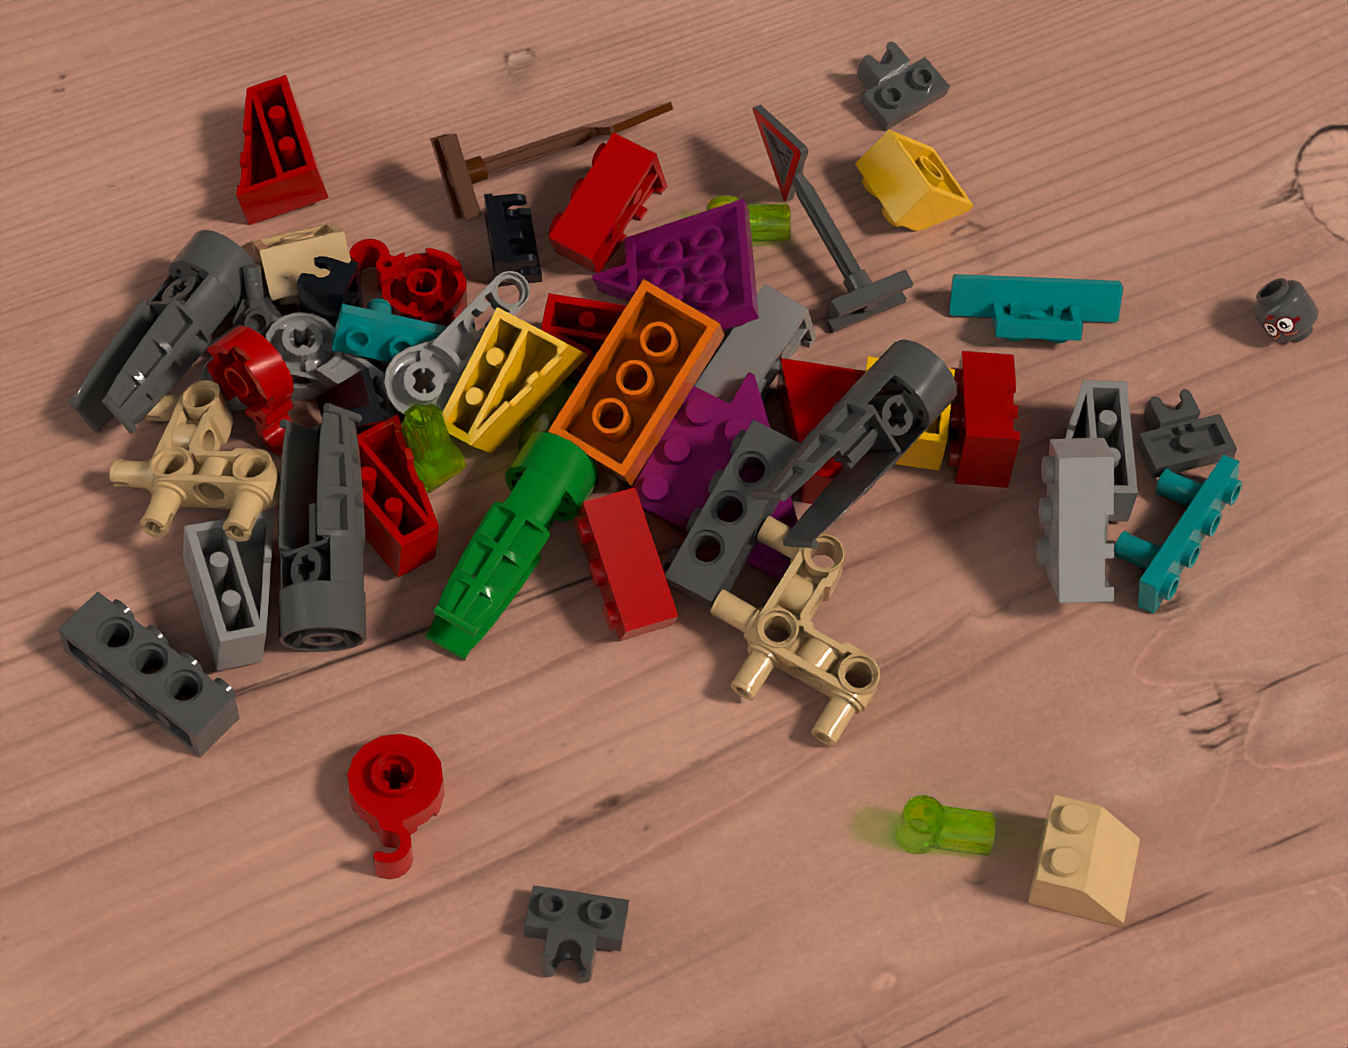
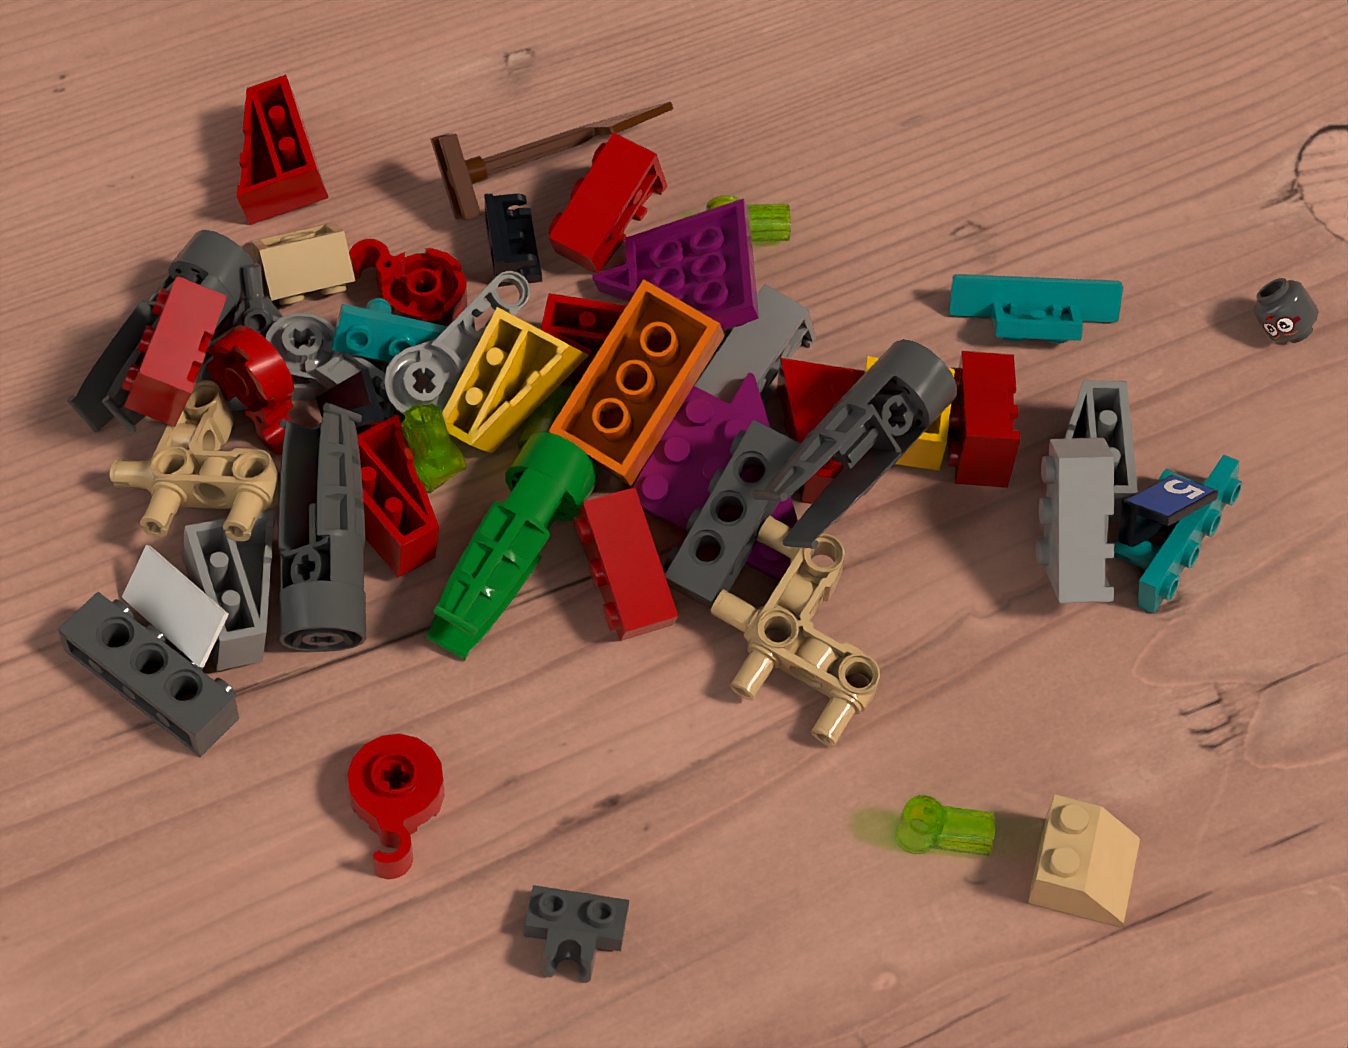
(173, 350): none -> red wedge
(175, 606): none -> white piece
(327, 294): black hinge -> none
(864, 298): dark grey piece -> none
(897, 88): dark grey plate -> none
(911, 182): yellow slope -> none
(1160, 508): none -> panel
(1180, 438): dark grey plate -> none

